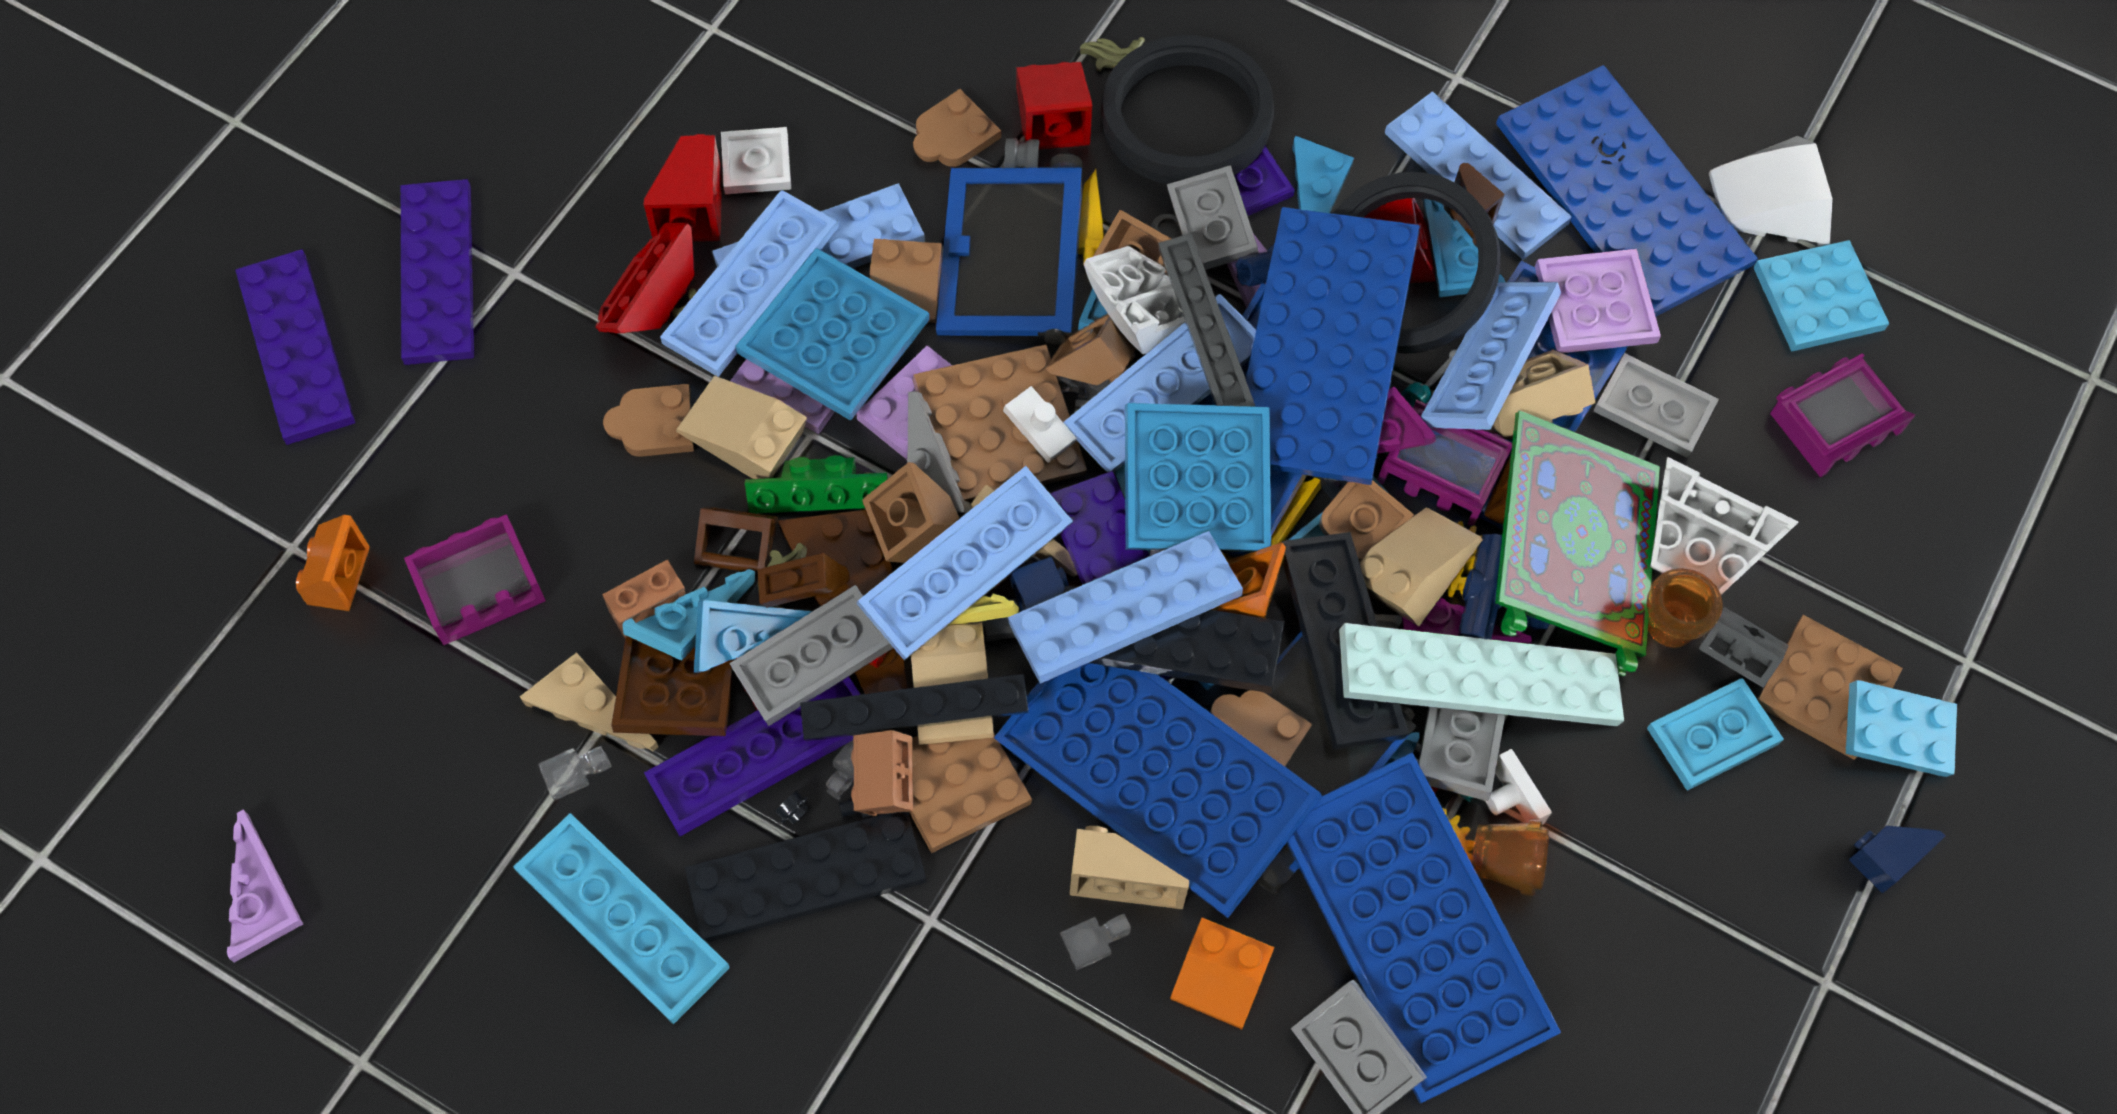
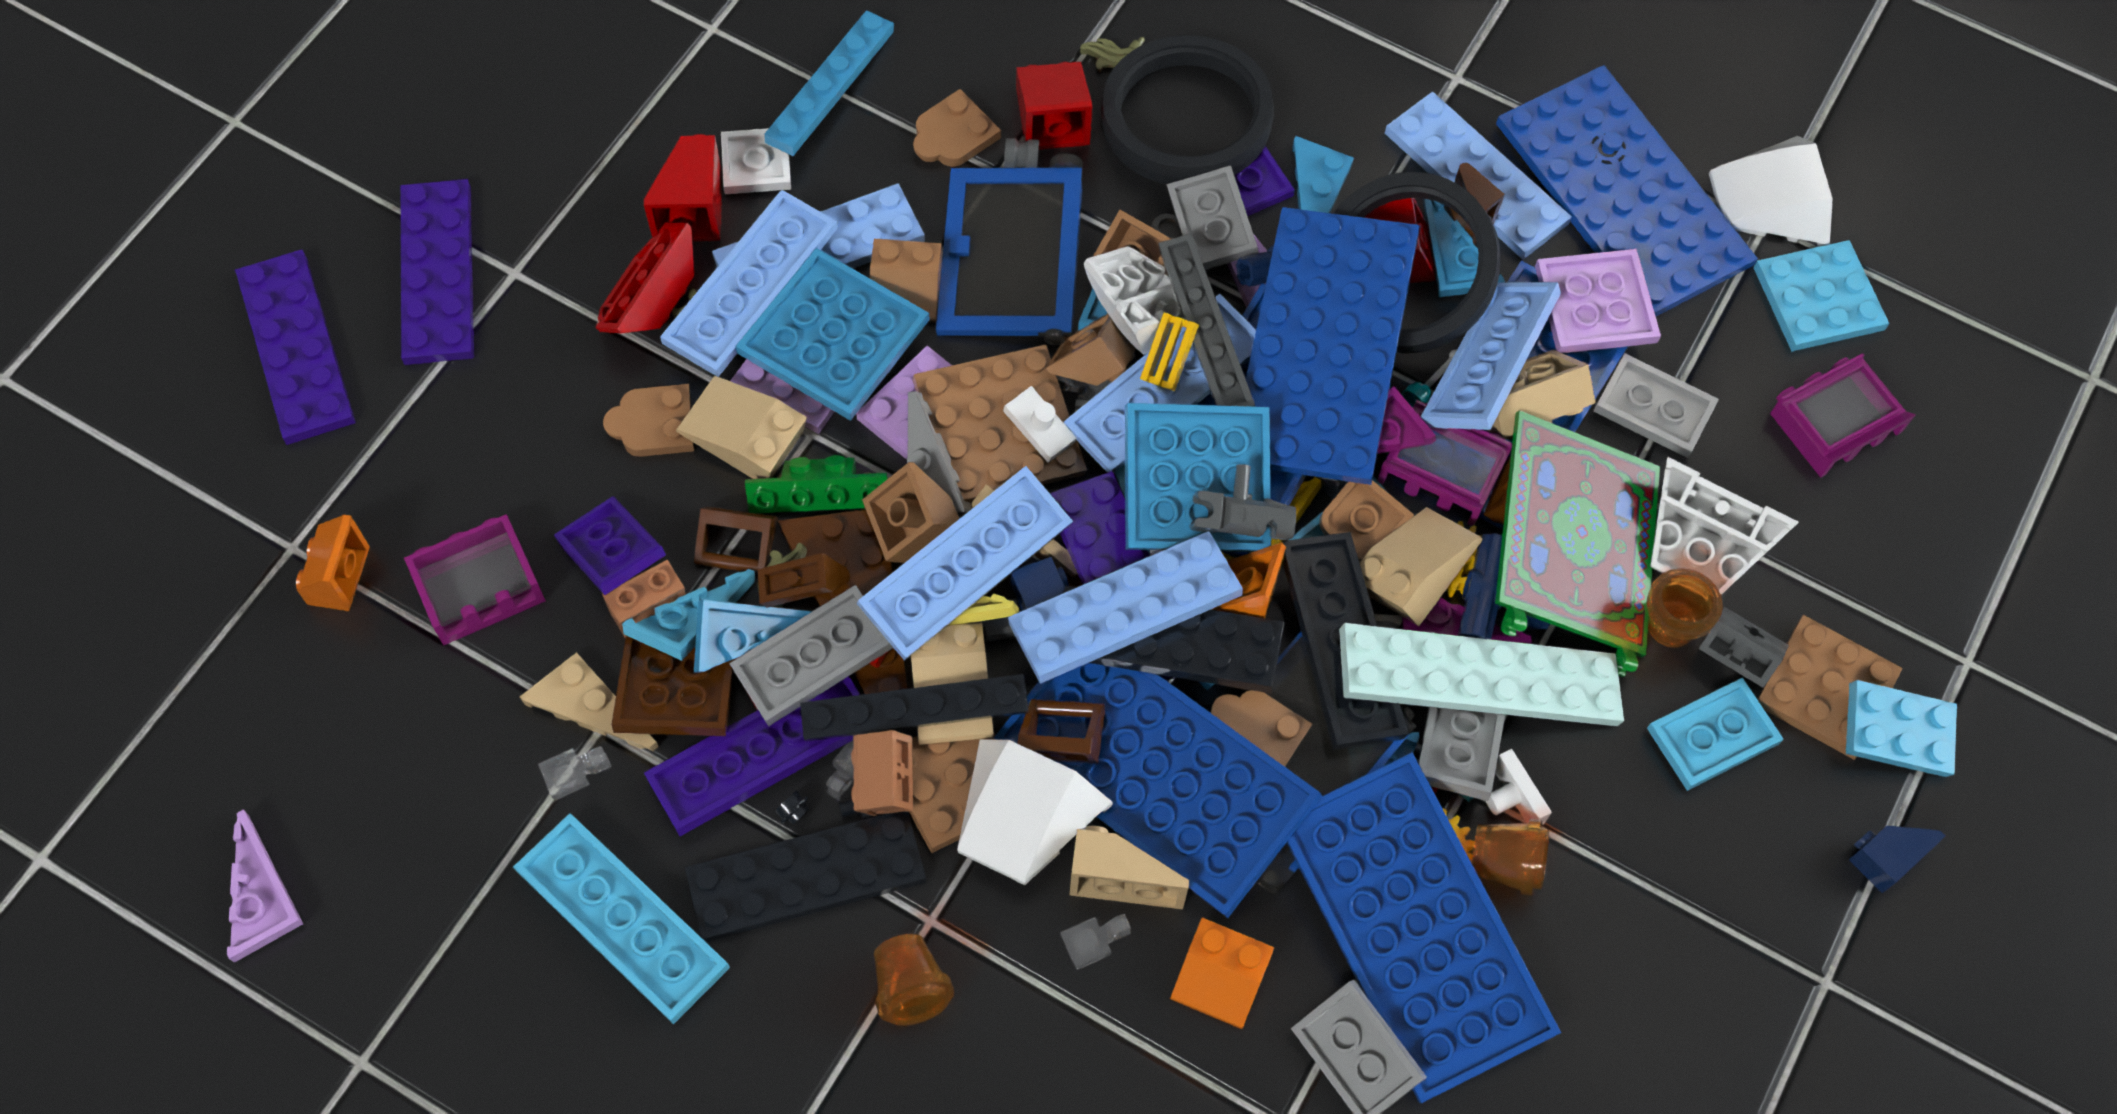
(609, 545): none -> dark purple tile
(829, 83): none -> dark azure plate
(909, 981): none -> clear orange piece
(1023, 809): none -> white wedge
(1064, 748): none -> reddish brown tile
(1091, 219): yellow bar -> none
(1157, 346): none -> yellow tile
(1242, 513): none -> dark grey piece

